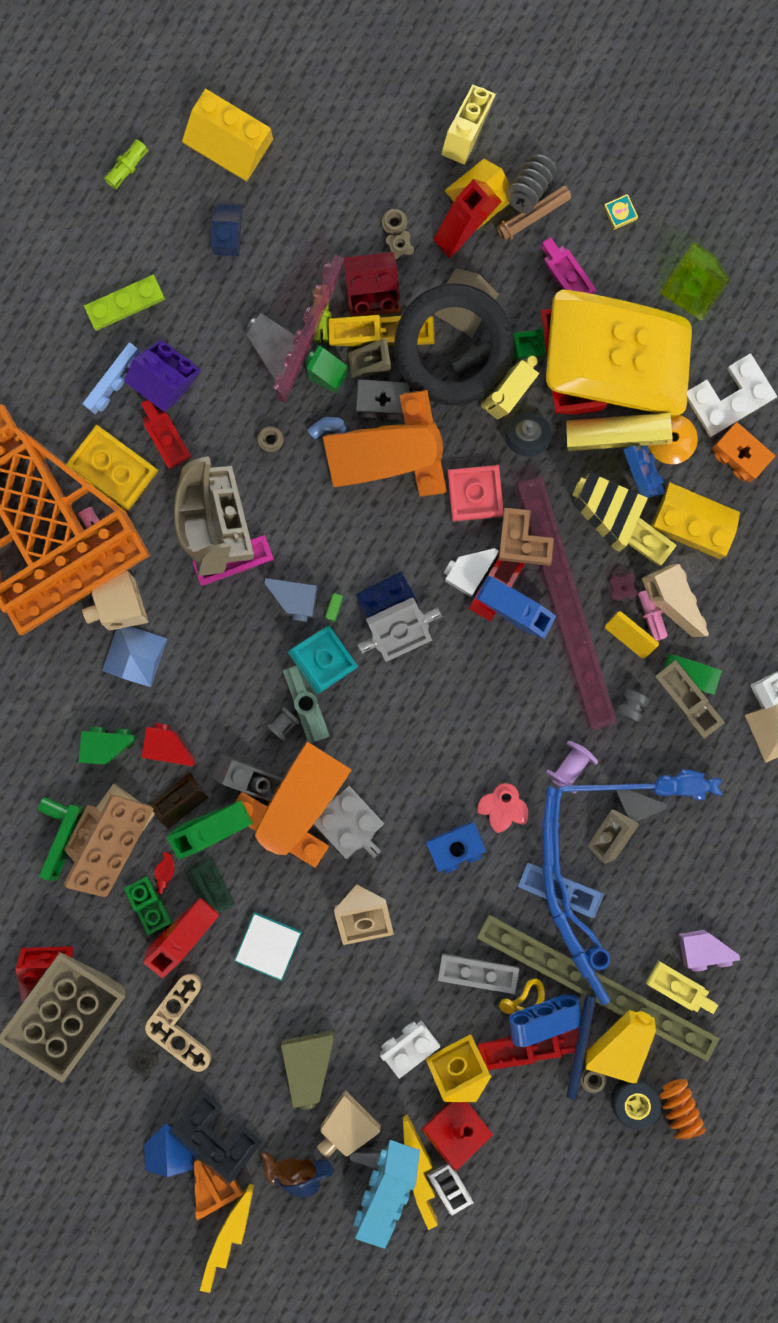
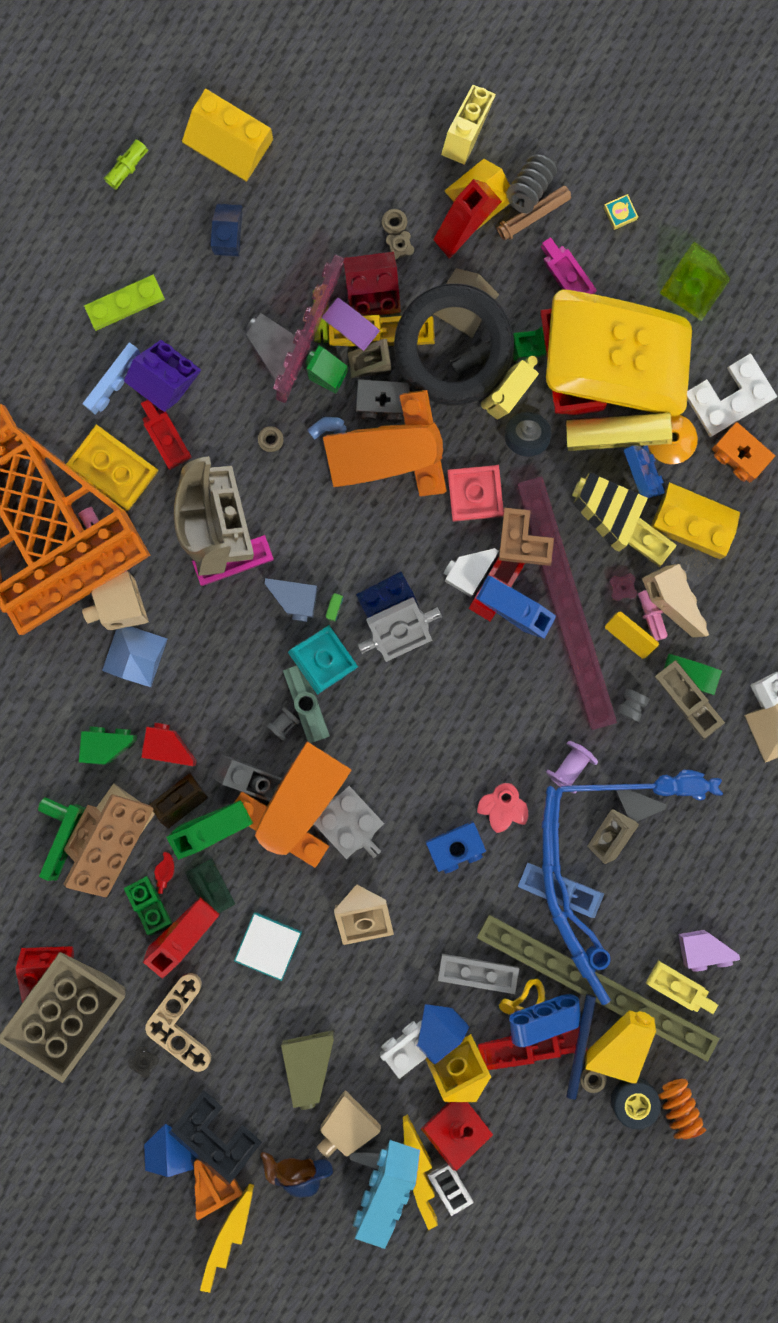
(350, 324): none -> medium lavender slope
(440, 1032): none -> blue slope

